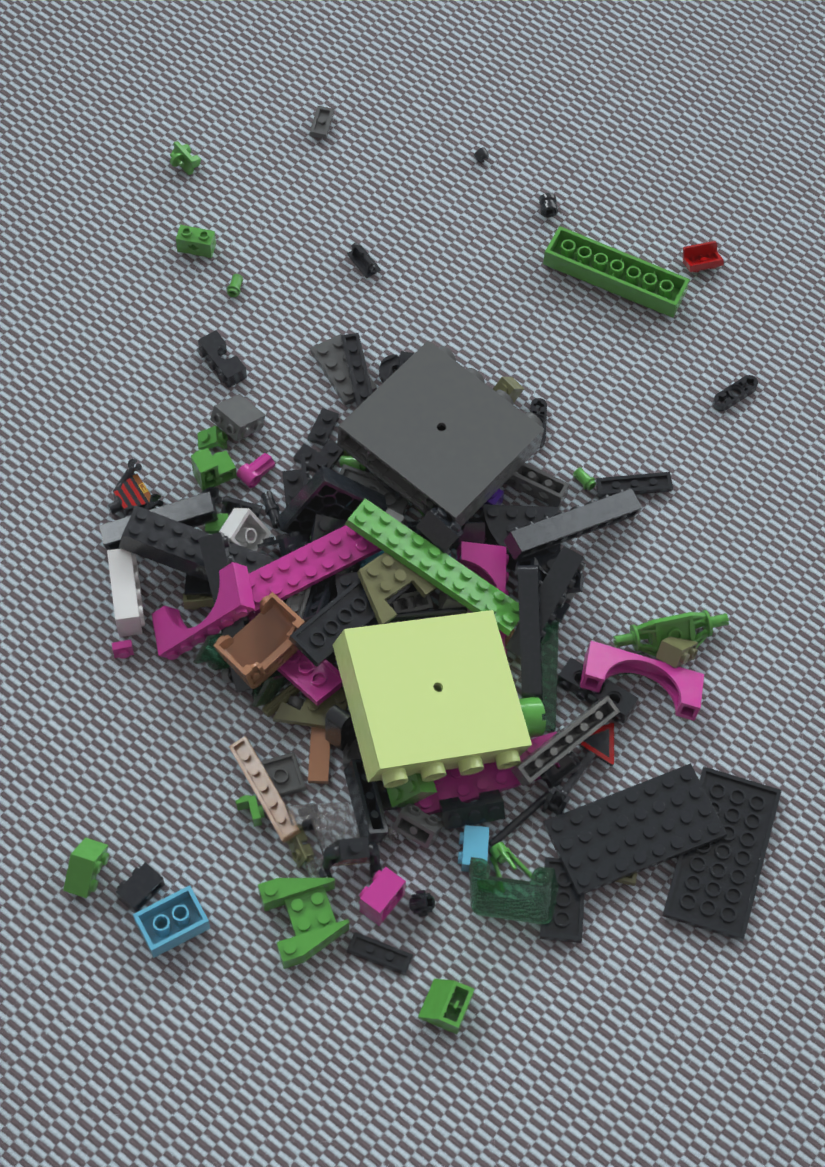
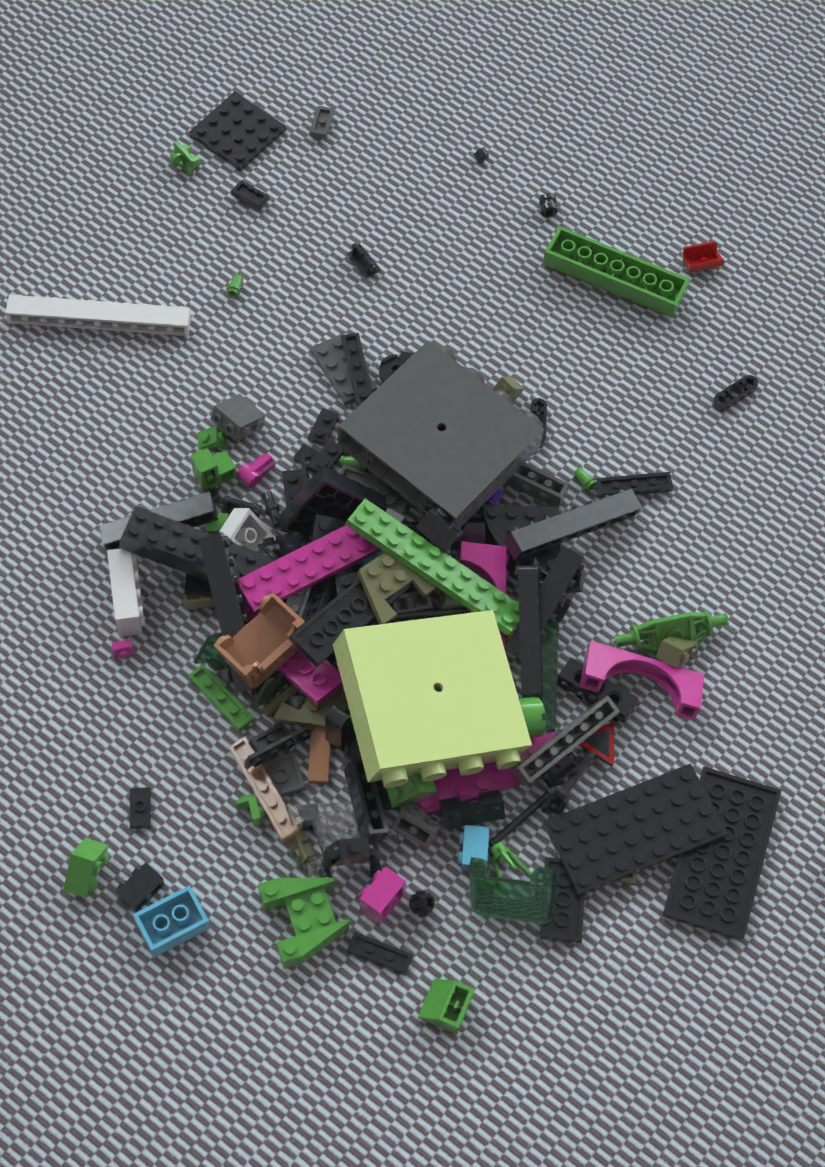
(98, 315): none -> white brick
(132, 492): torso -> none
(140, 808): none -> black plate
(195, 241): bright green brick -> none
(221, 698): none -> bright green tile
(228, 370): black arch -> none
(232, 603): dark pink arch -> none
(237, 131): none -> black plate
(250, 195): none -> black plate
(273, 741): none -> black bracket

